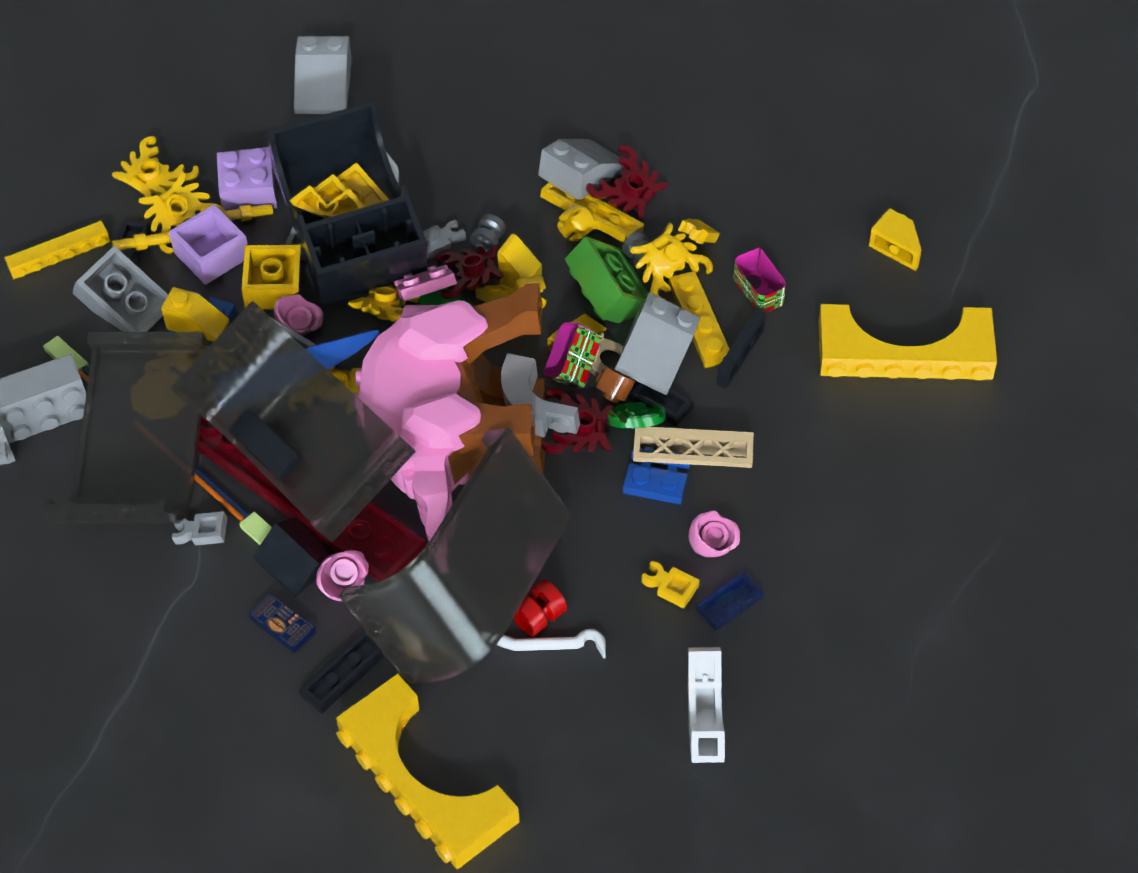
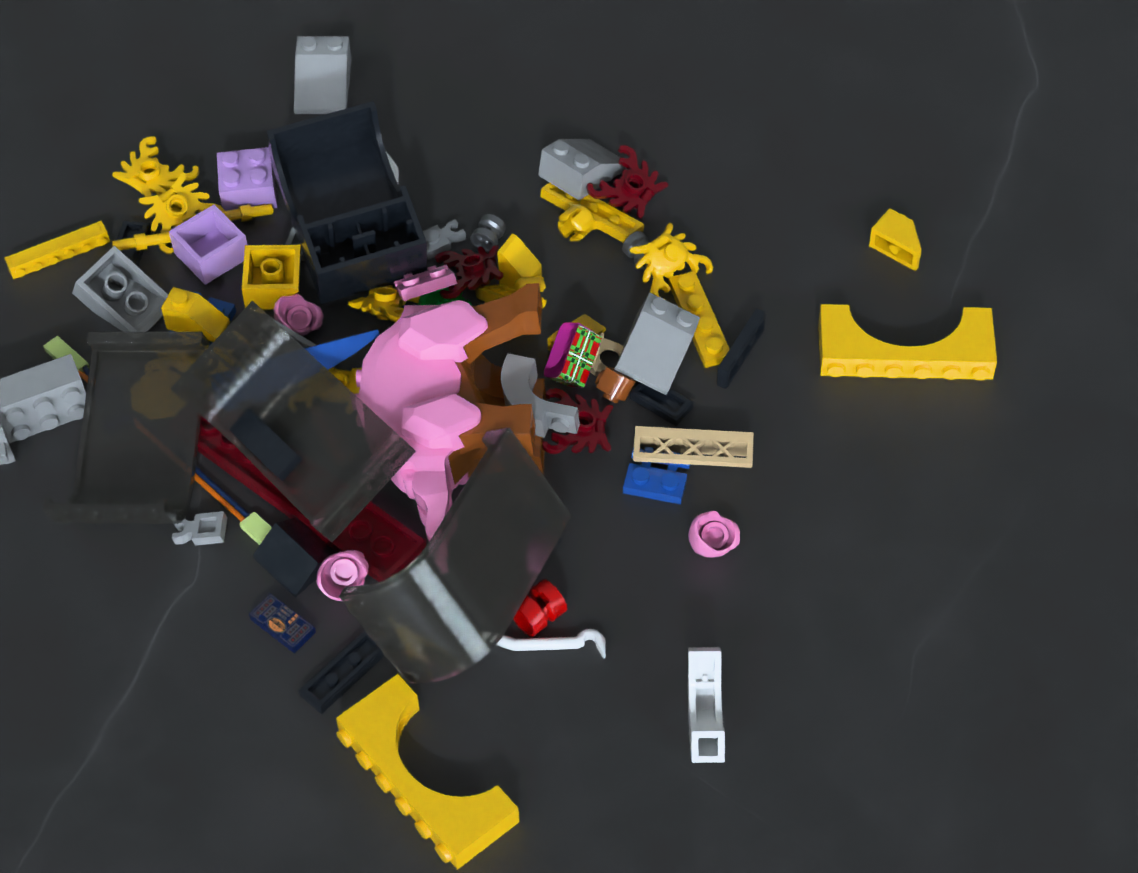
(340, 194): yellow slope -> none
(607, 280): bright green slope -> none
(636, 415): green tile -> none
(673, 586): yellow plate -> none
(699, 231): yellow plate -> none
(729, 601): clear blue tile -> none
(747, 265): piece -> none

